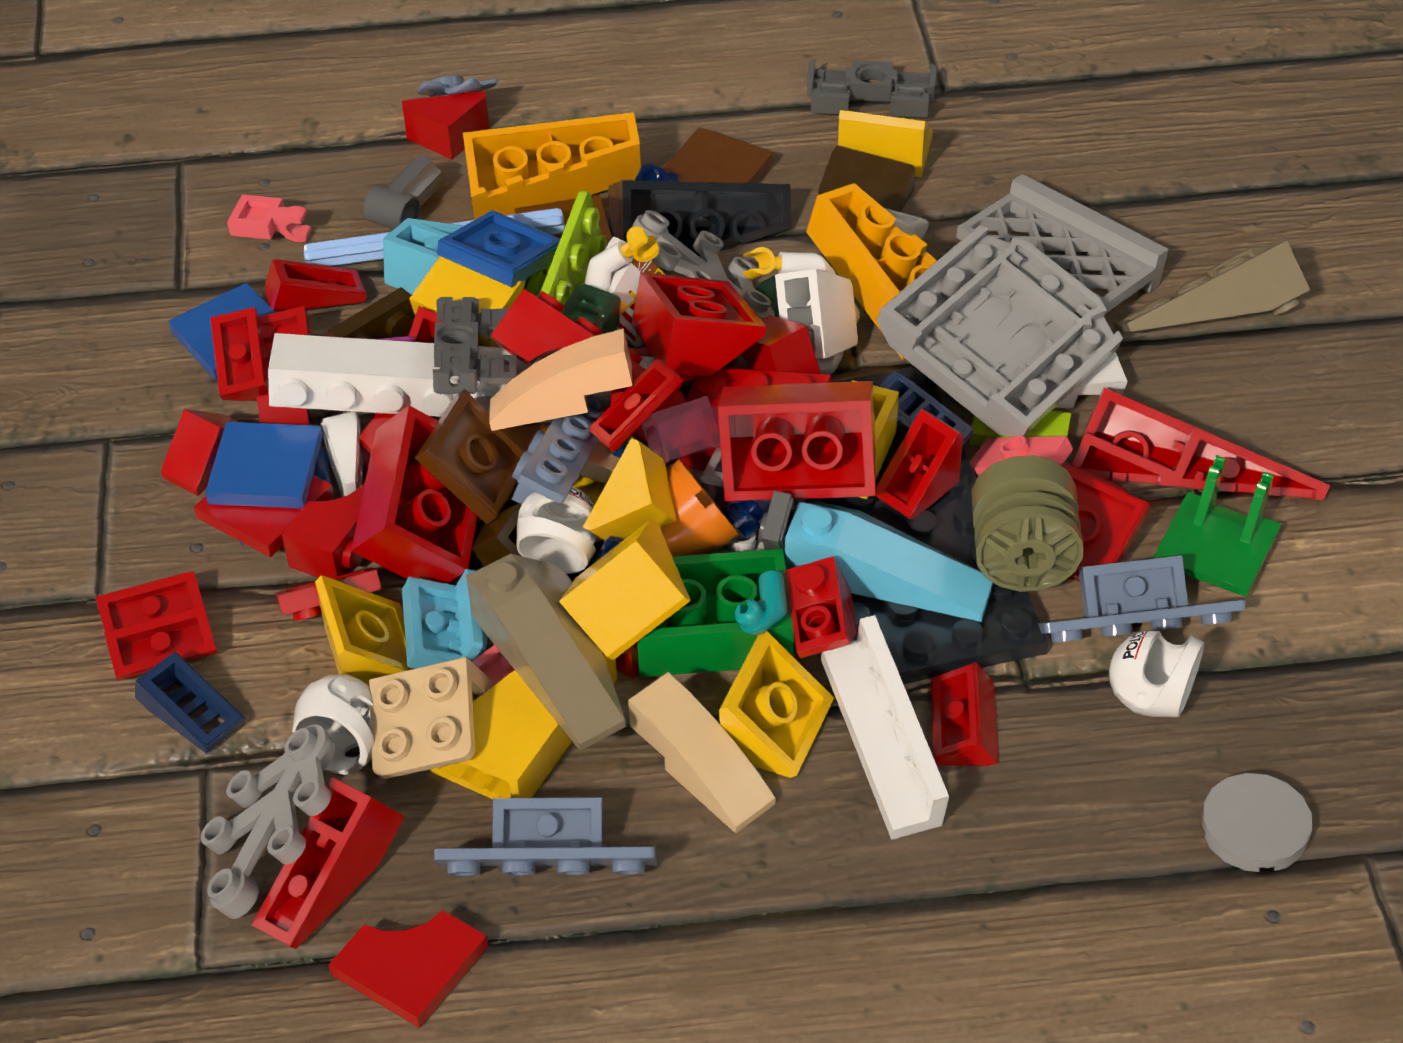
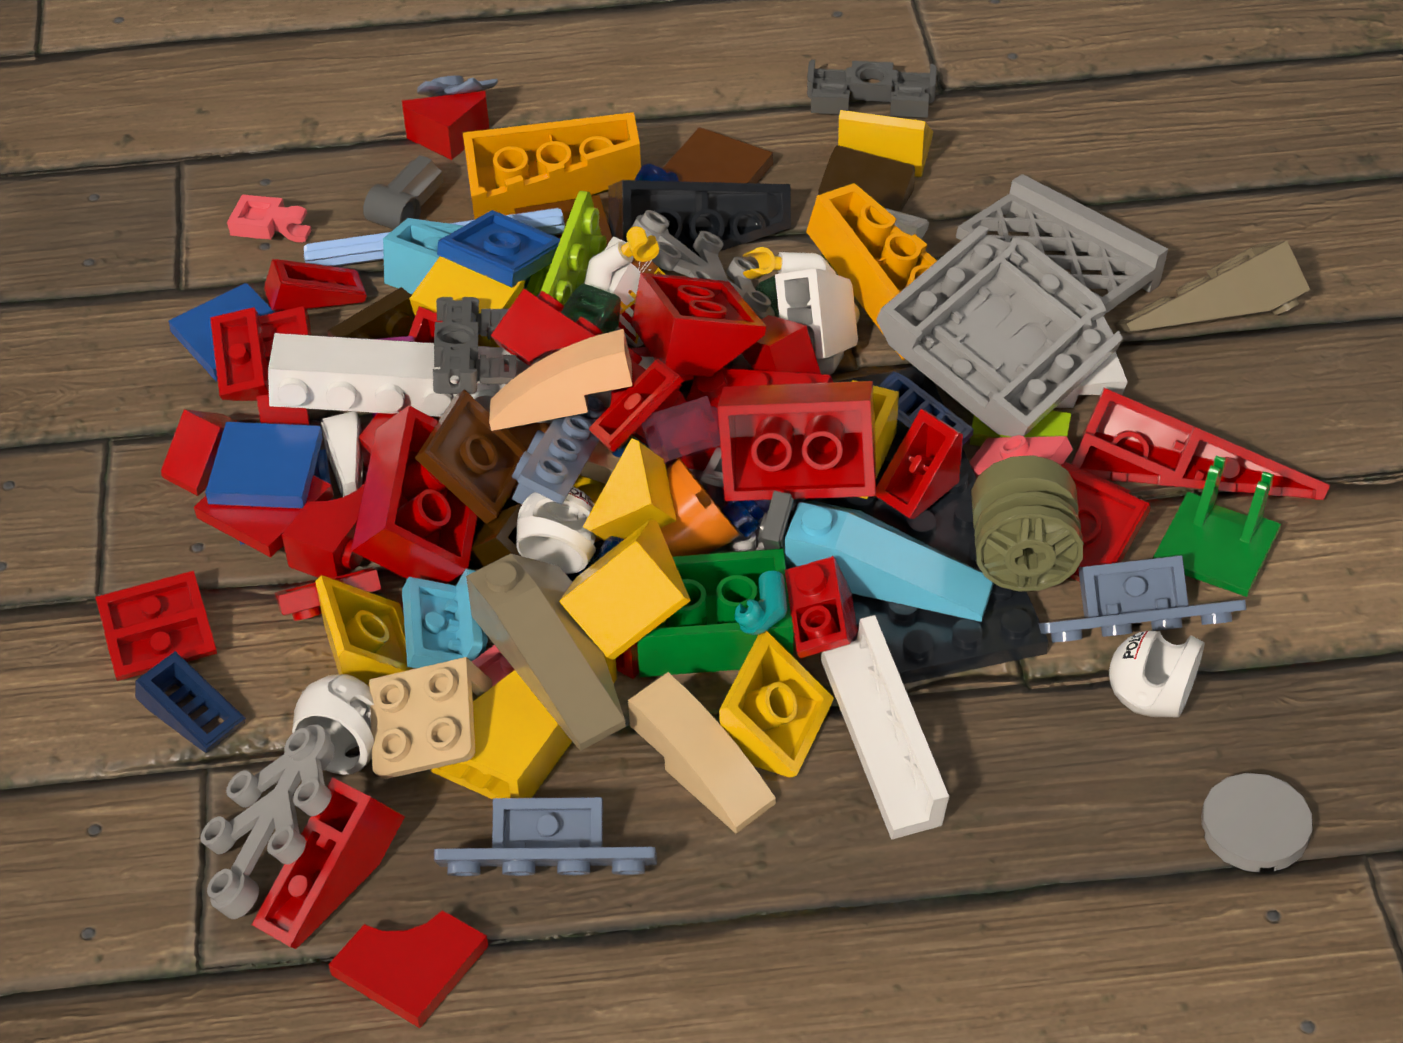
(964, 718): red slope -> none

